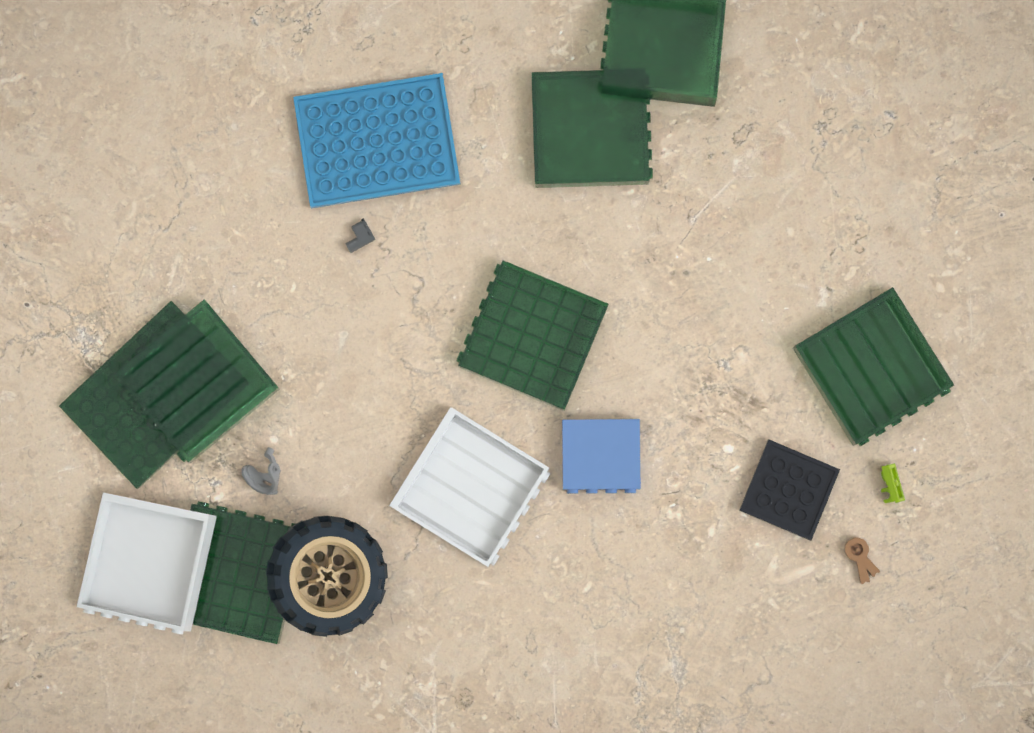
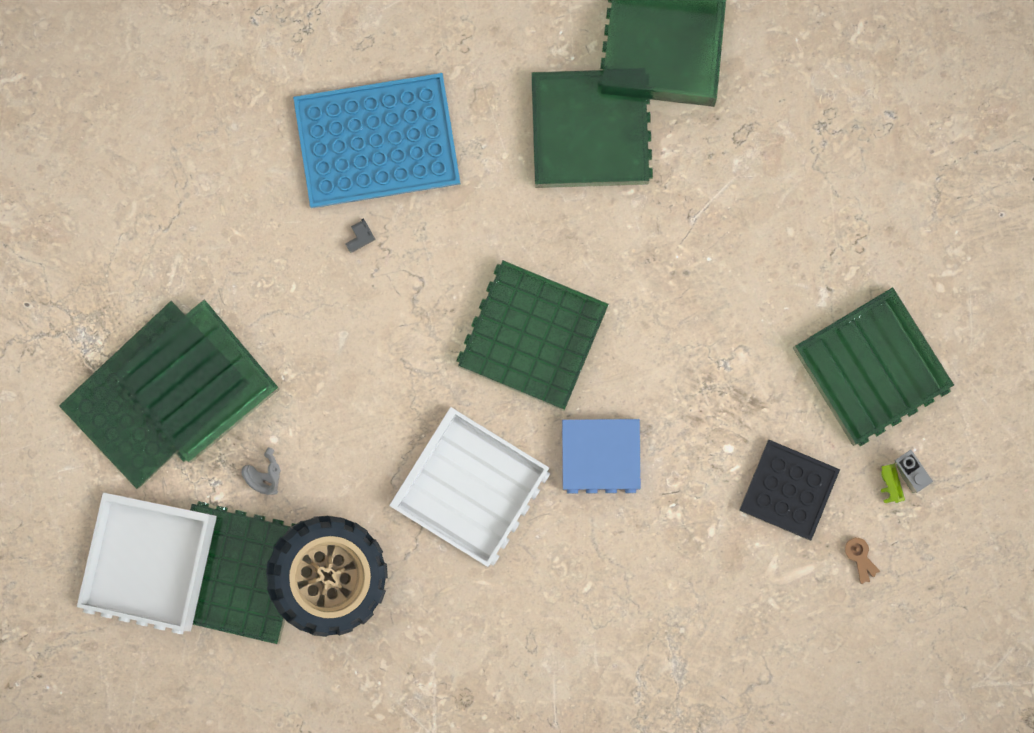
(913, 472): none -> light grey slope

